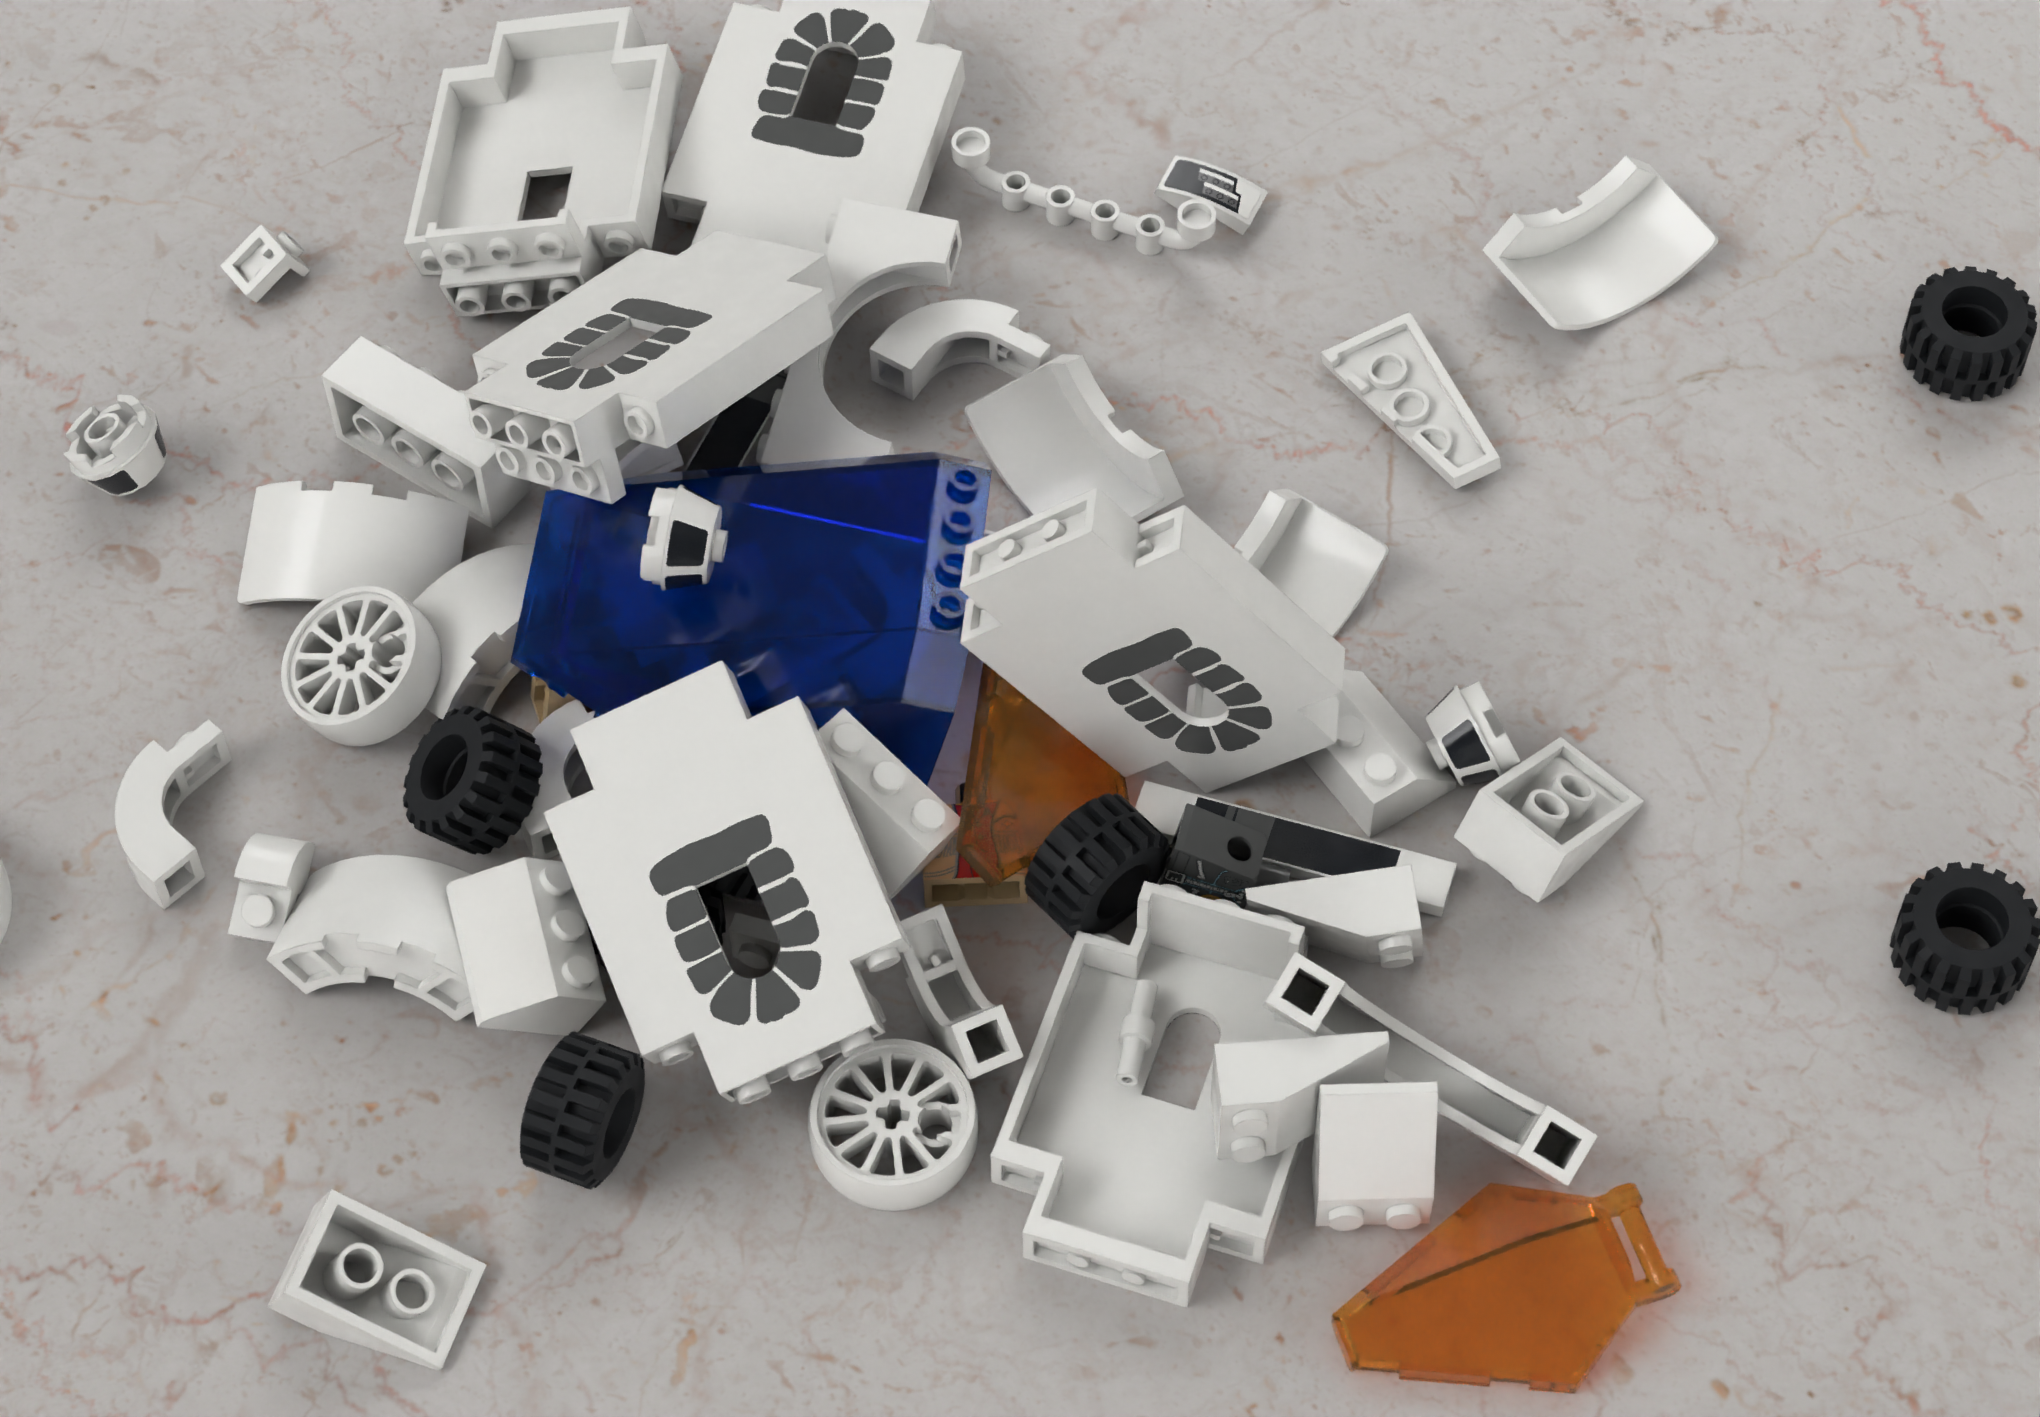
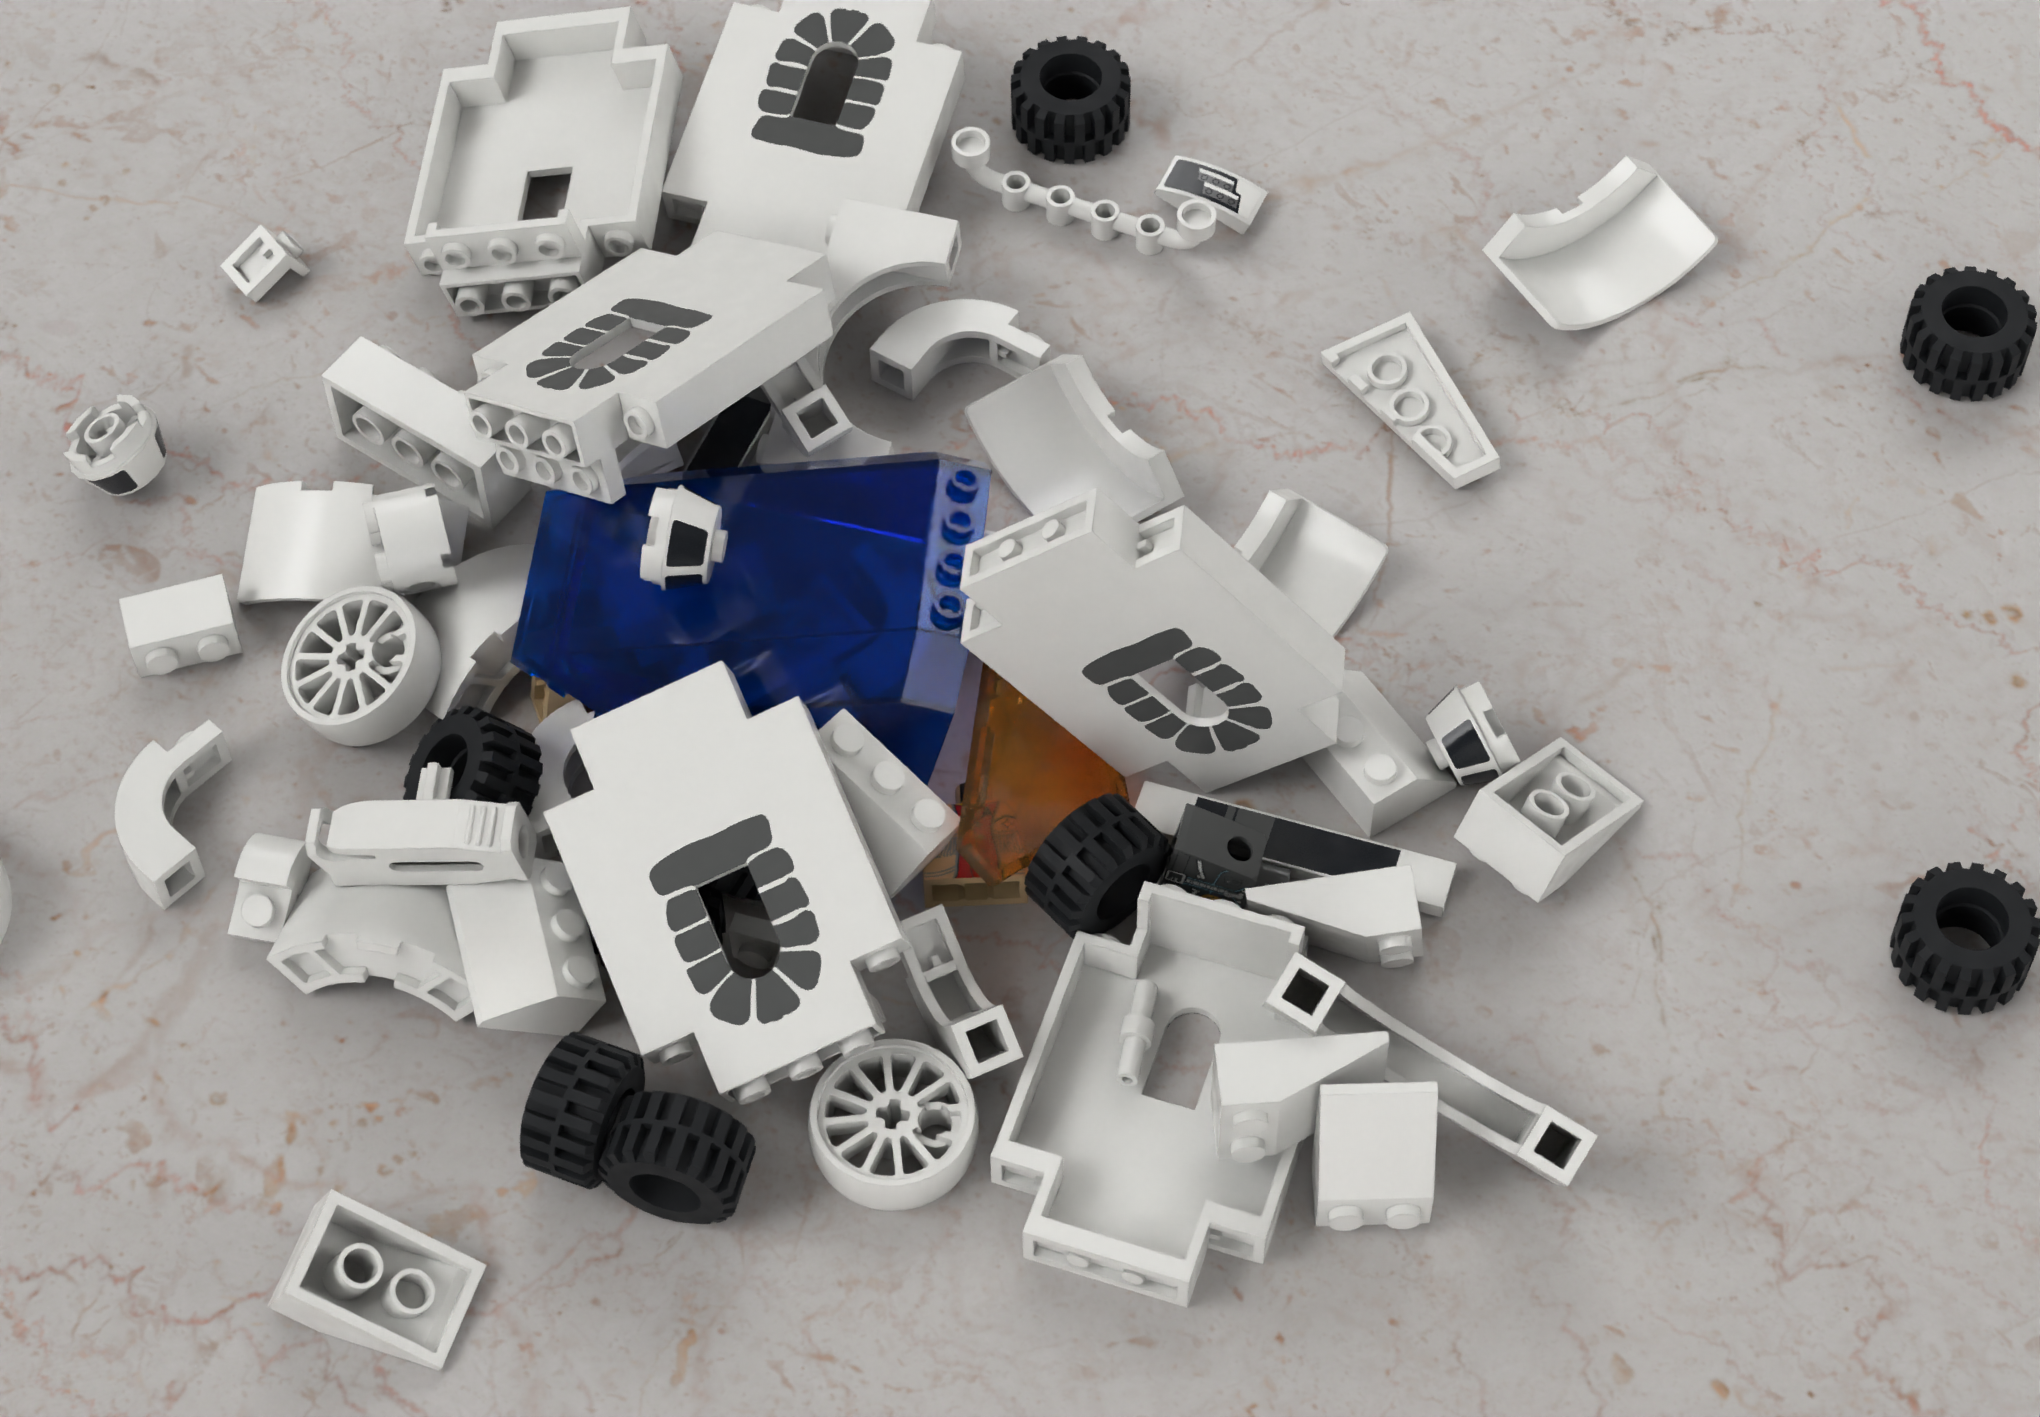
(180, 626): none -> white brick
(412, 538): none -> white brick
(423, 839): none -> white piece
(677, 1157): none -> black tyre
(806, 407): none -> white brick
(1070, 127): none -> black tyre
(1508, 1292): clear orange windscreen -> none

